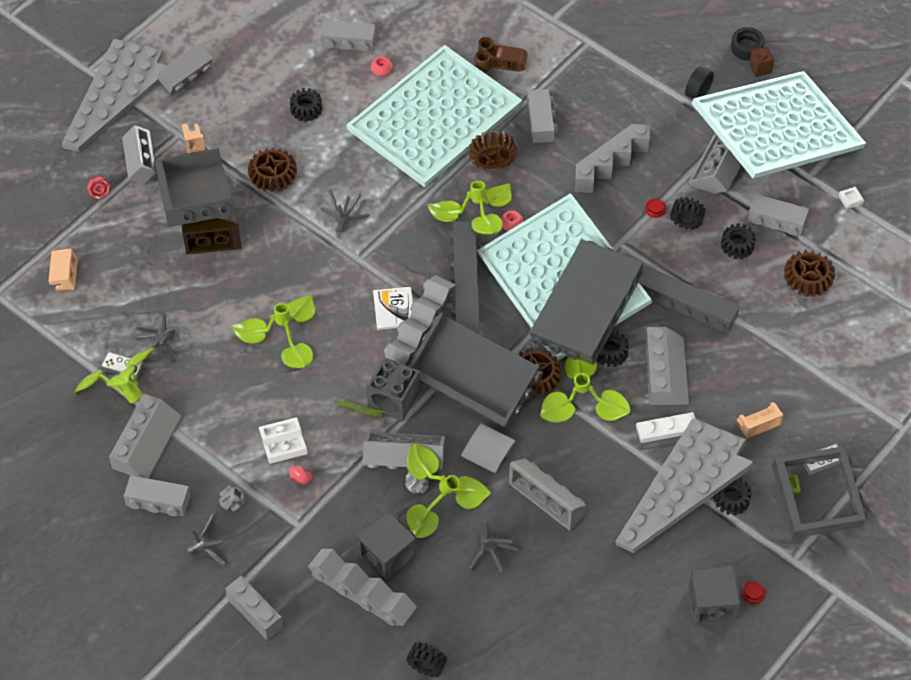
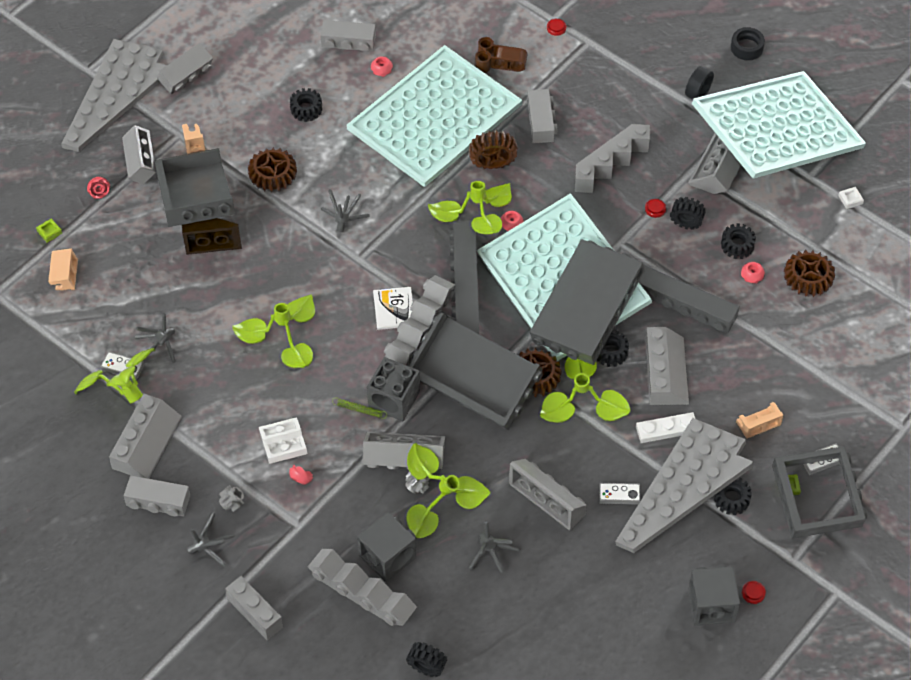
(49, 230): none -> lime tile
(488, 448): light grey slope -> none
(556, 27): none -> red piece
(619, 493): none -> tile
(752, 272): none -> coral plate
(761, 61): reddish brown brick -> none
(778, 215): light grey brick -> none

